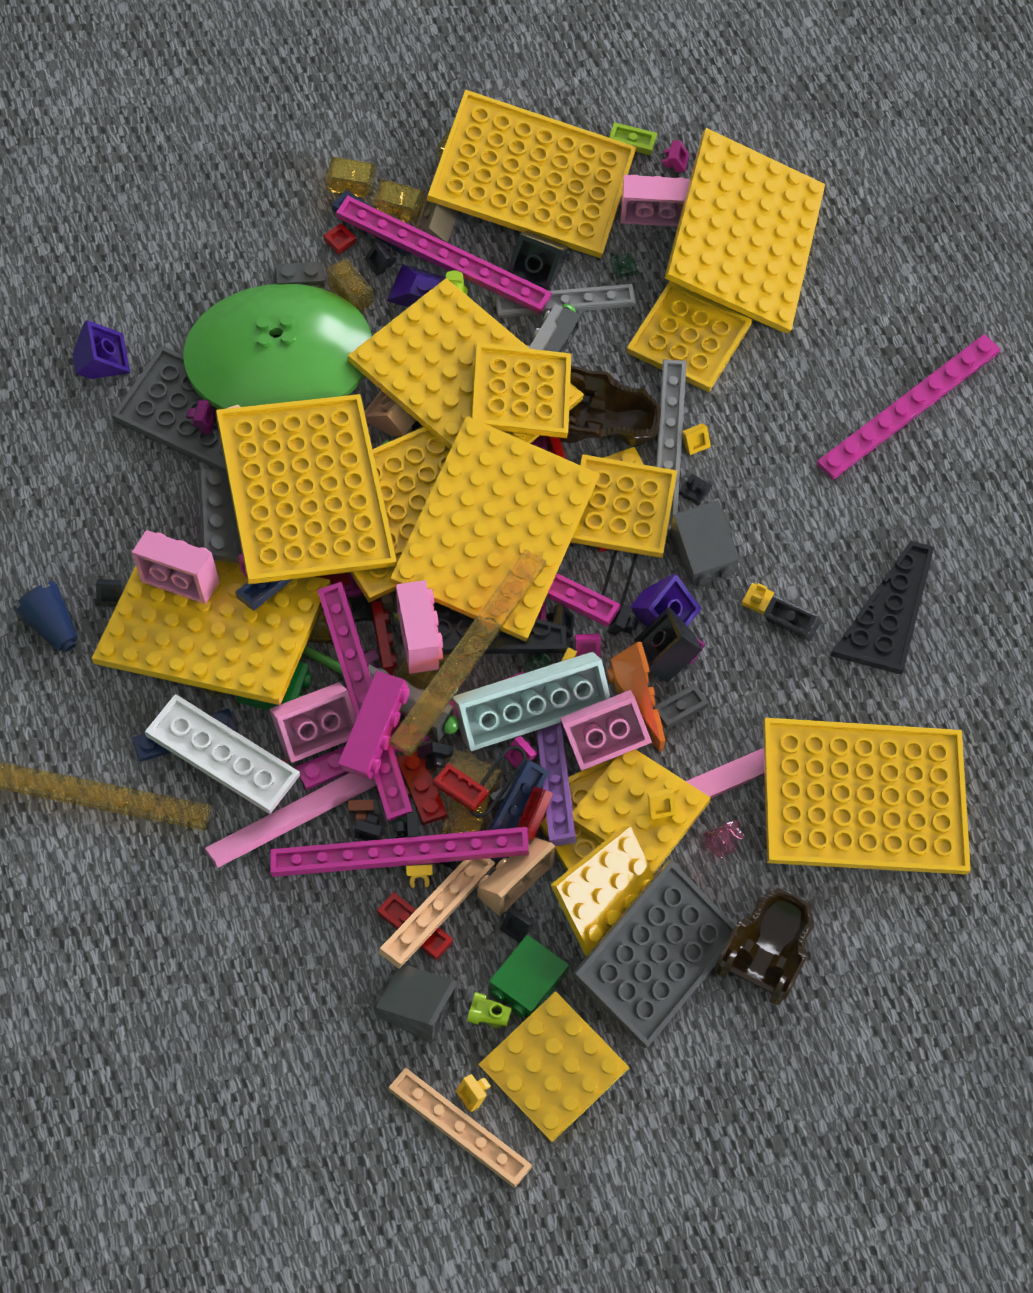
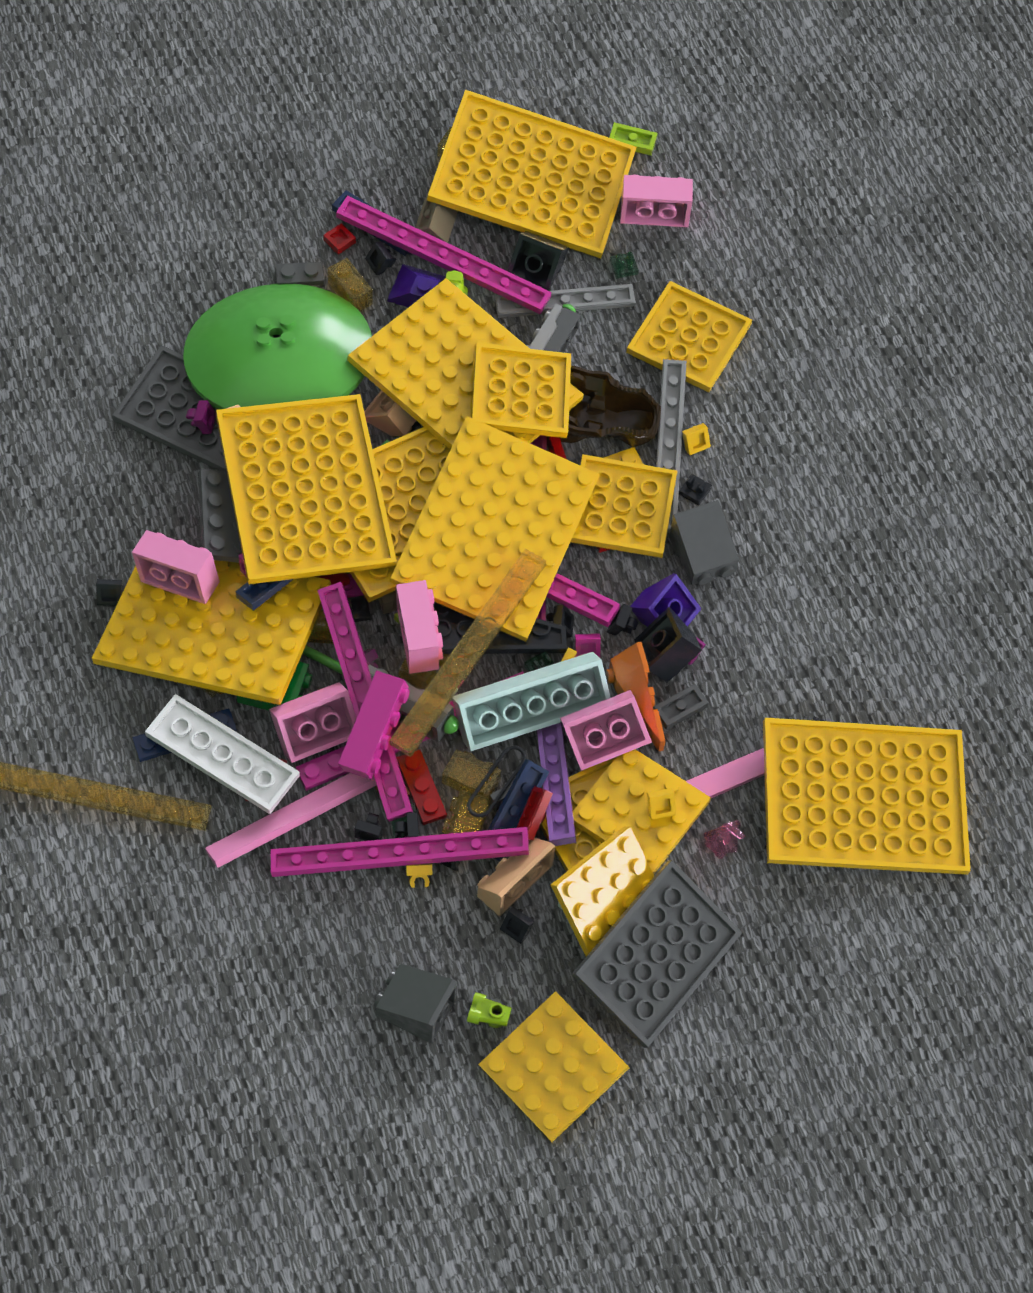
(48, 616): dark blue cone -> none
(100, 352): dark purple slope -> none
(350, 175): clear yellow brick -> none
(361, 808): copper tile -> none
(384, 638): red plate -> none
(397, 911): red plate -> none
(399, 200): clear yellow brick -> none
(435, 754): black tile -> none
(435, 910): light nougat plate -> none
(460, 787): red plate -> none
(460, 1127): light nougat plate -> none
(472, 1092): yellow tile -> none
(515, 756): dark pink tile -> none
(528, 977): green brick -> none
(628, 580): black piece -> none
(677, 156): dark pink tile -> none
(745, 231): yellow plate -> none
(757, 598): yellow tile -> none
(770, 944): dark brown animal -> none
(792, 618): black brick -> none
(887, 621): black wing -> none
(908, 407): dark pink plate -> none

